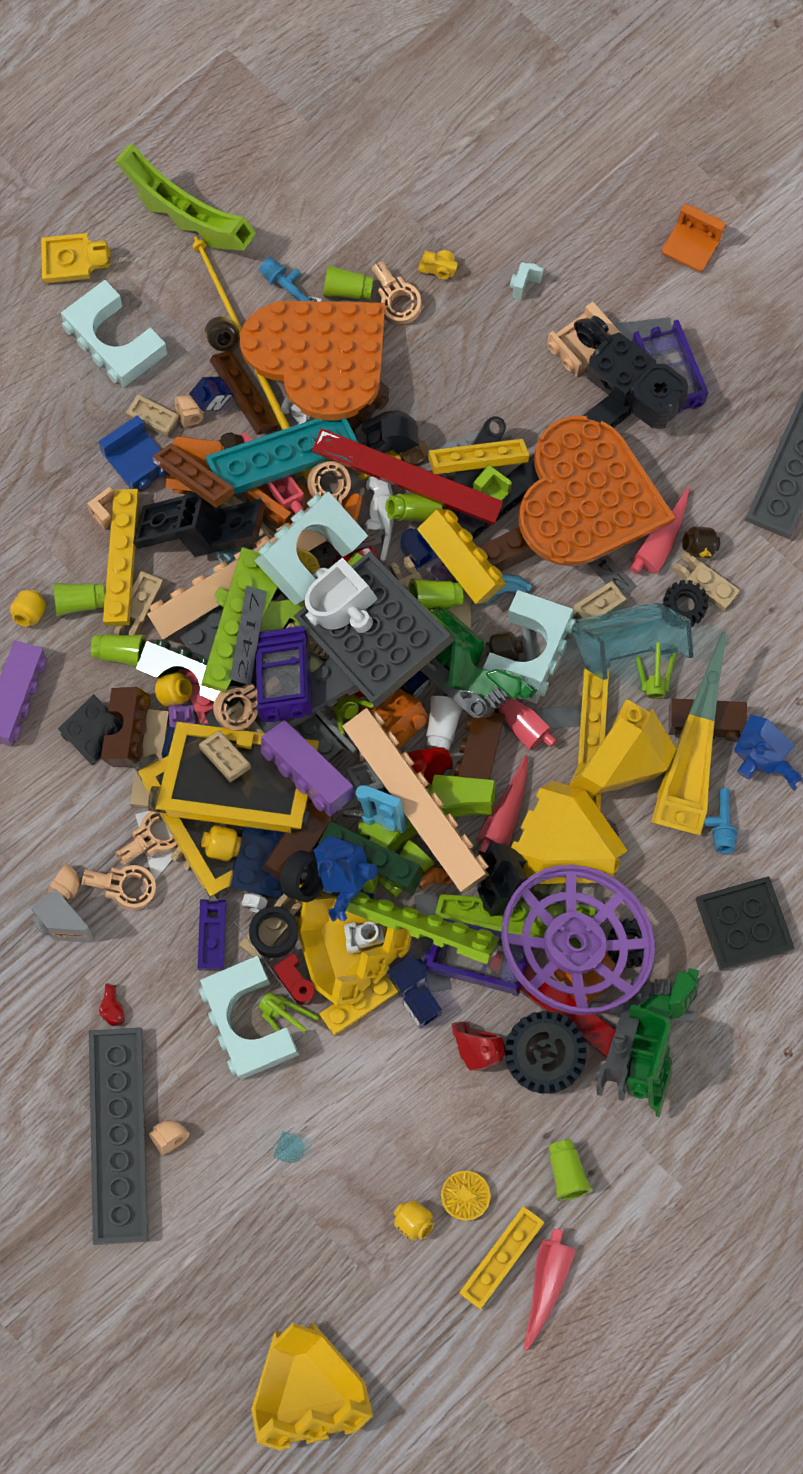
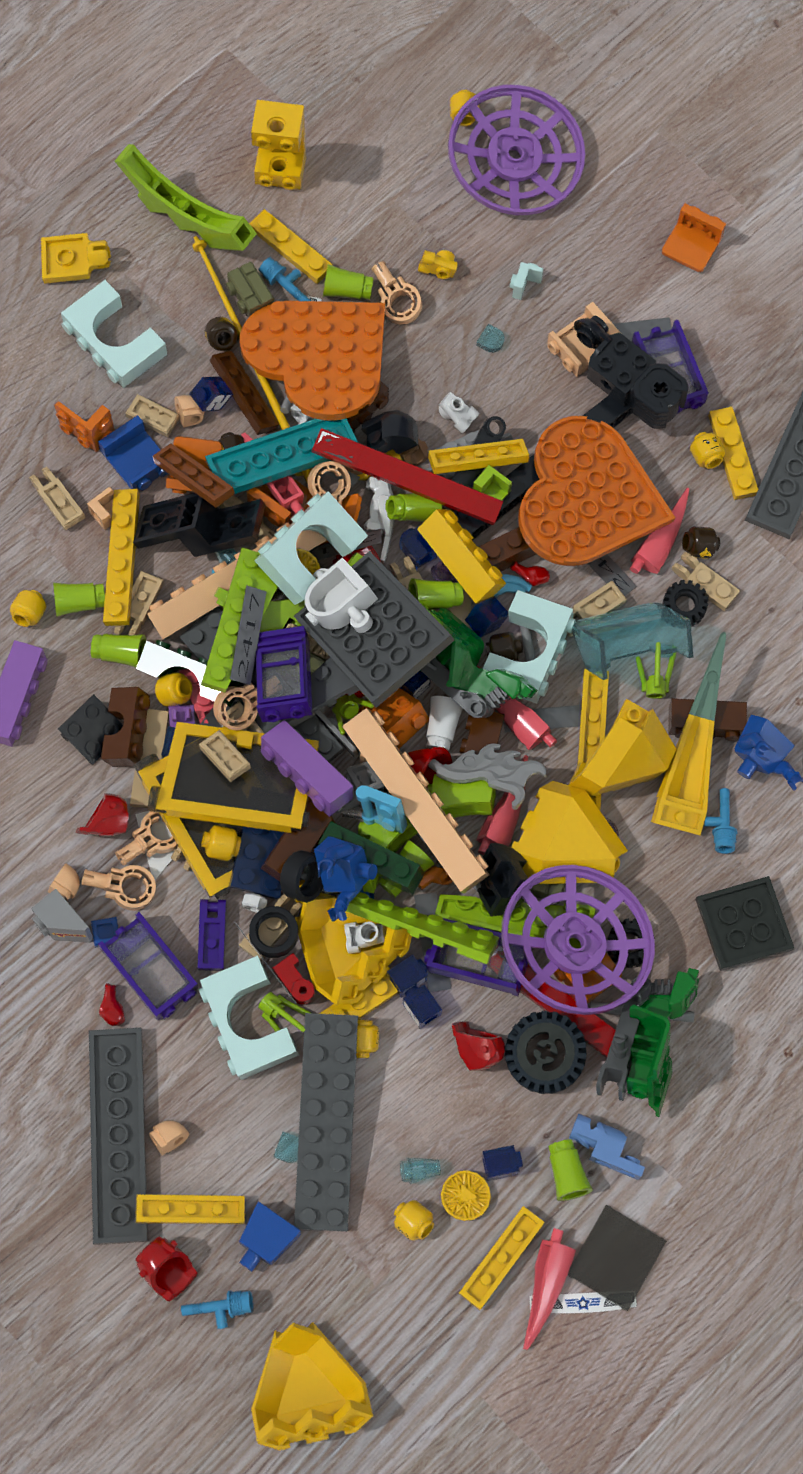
(58, 500): none -> tan hinge
(88, 432): none -> orange bracket
(104, 929): none -> blue tile
(109, 817): none -> red helmet
(149, 967): none -> clear door
(165, 1268): none -> red helmet
(190, 1209): none -> yellow plate
(236, 1303): none -> dark azure piece
(248, 288): none -> olive brick
(266, 1237): none -> blue torso
(280, 139): none -> yellow plate
(290, 246): none -> yellow plate
(326, 1122): none -> dark grey plate
(367, 1038): none -> yellow head
(419, 1169): none -> clear light blue cone
(455, 409): none -> white plate
(457, 102): none -> yellow head
(487, 616): none -> clear blue brick
(491, 339): none -> clear light blue tile
(497, 769): none -> light grey piece
(501, 1162): none -> clear blue brick
(521, 141): none -> medium lavender dish
(533, 575): none -> red animal
(583, 1303): none -> white sticker
(606, 1145): none -> medium blue plate
(616, 1257): none -> clear smoke piece
(707, 450): none -> yellow head
(736, 459): none -> yellow plate

